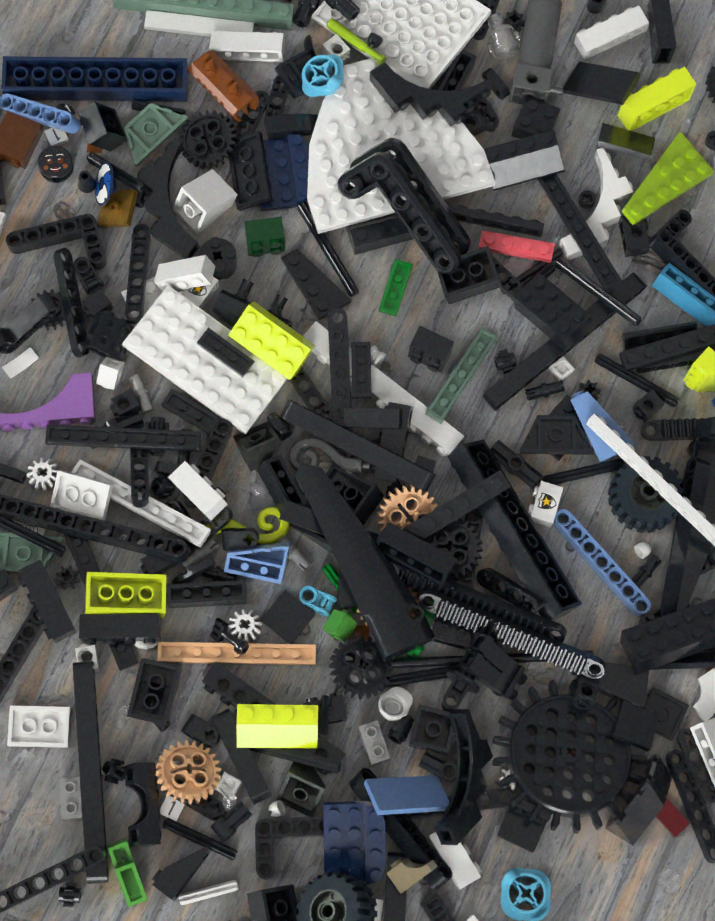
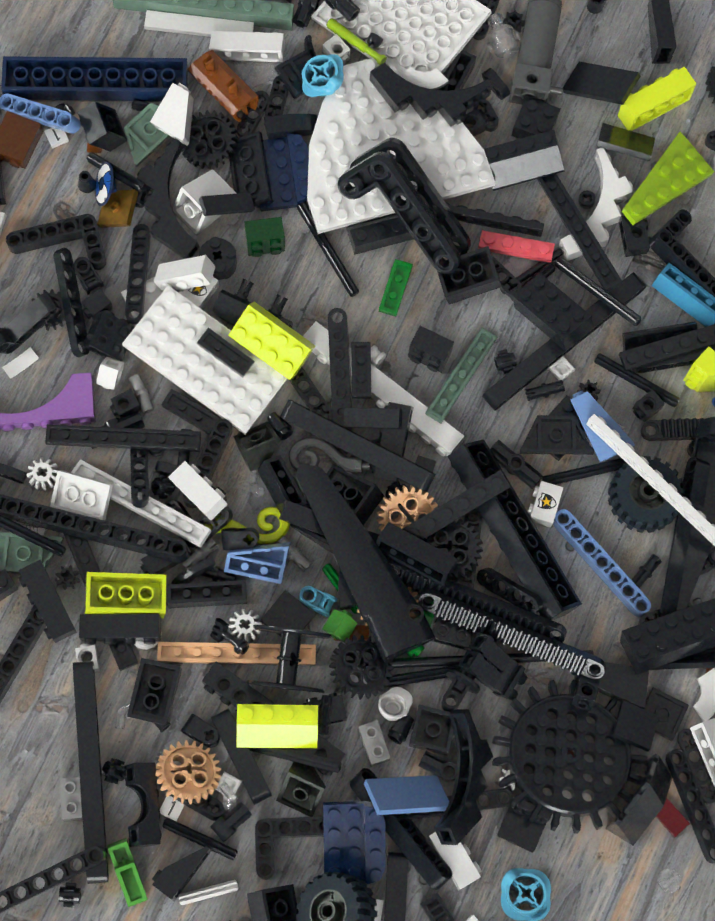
(39, 726): white plate -> none
(55, 164): black head -> none
(157, 423): black gear -> none
(175, 113): none -> white slope
(226, 204): none -> black tile
(277, 809): white hinge -> none
(288, 657): none -> black piece
(314, 284): black wing -> none
(407, 873): dark tan arch -> none
(431, 79): none -> white tile
(611, 32): white brick -> none
(642, 549): white hinge -> none

